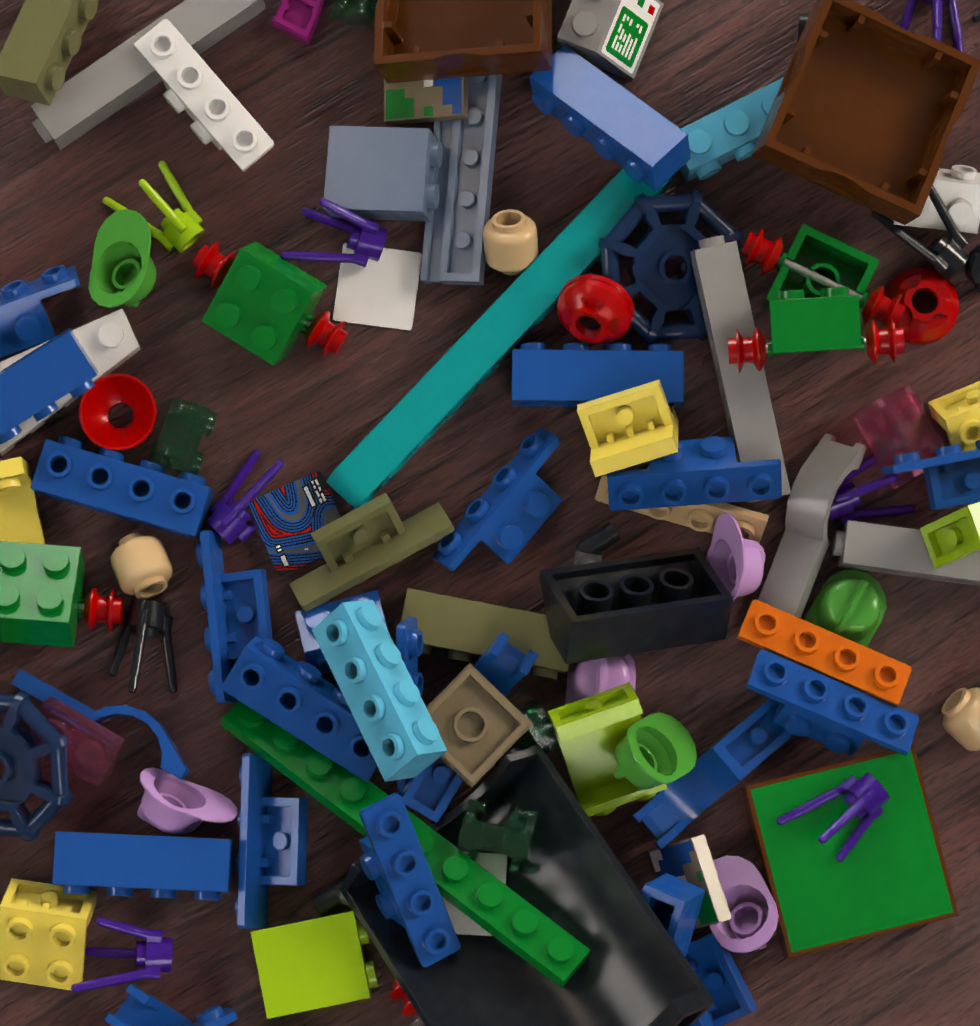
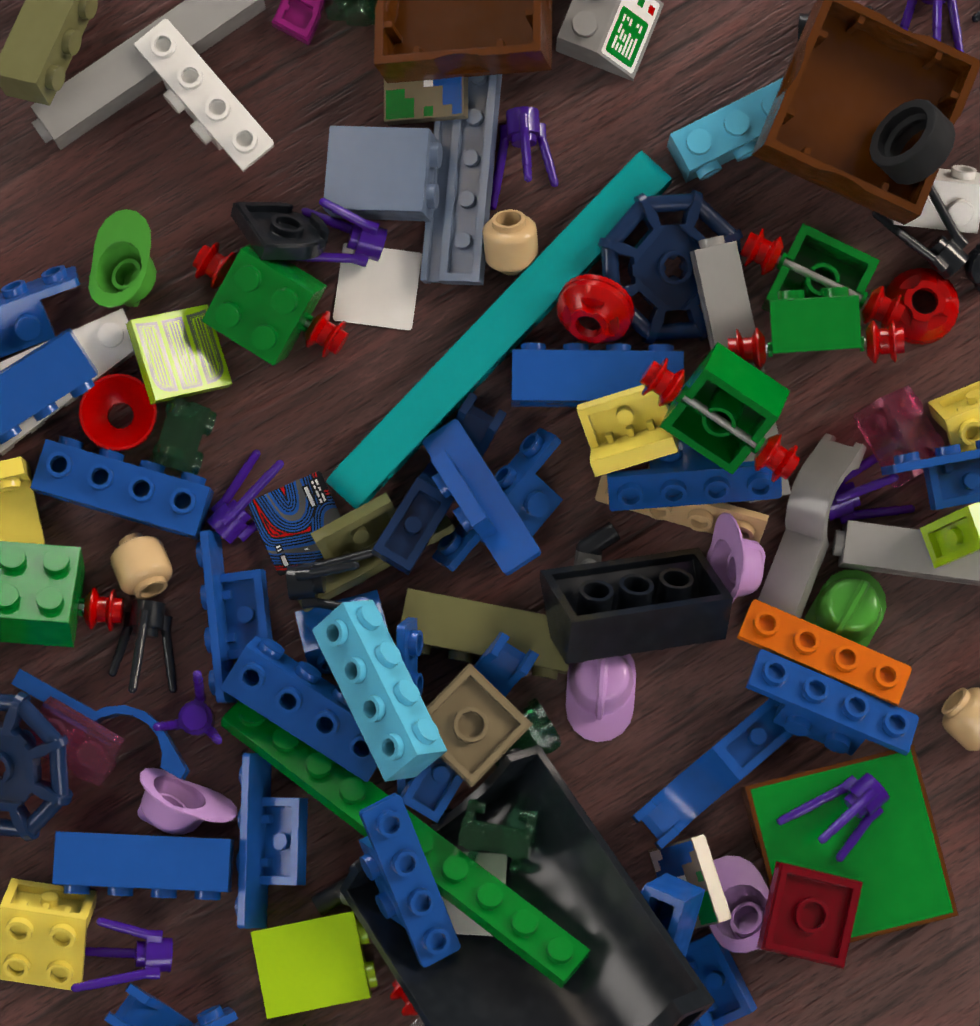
(178, 354): none -> lime tile
(180, 228): lime plant -> none
(194, 716): none -> dark purple plant
(279, 232): none -> black tile
(309, 579): none -> black plant
(424, 504): none -> dark blue piece
(479, 497): none -> blue bracket
(523, 131): none -> dark purple plant
(588, 741): lime panel -> none
(610, 119): brick -> none
(655, 752): bright green piece -> none
(724, 411): none -> green brick
(809, 915): none -> dark red tile
(899, 128): none -> black tyre

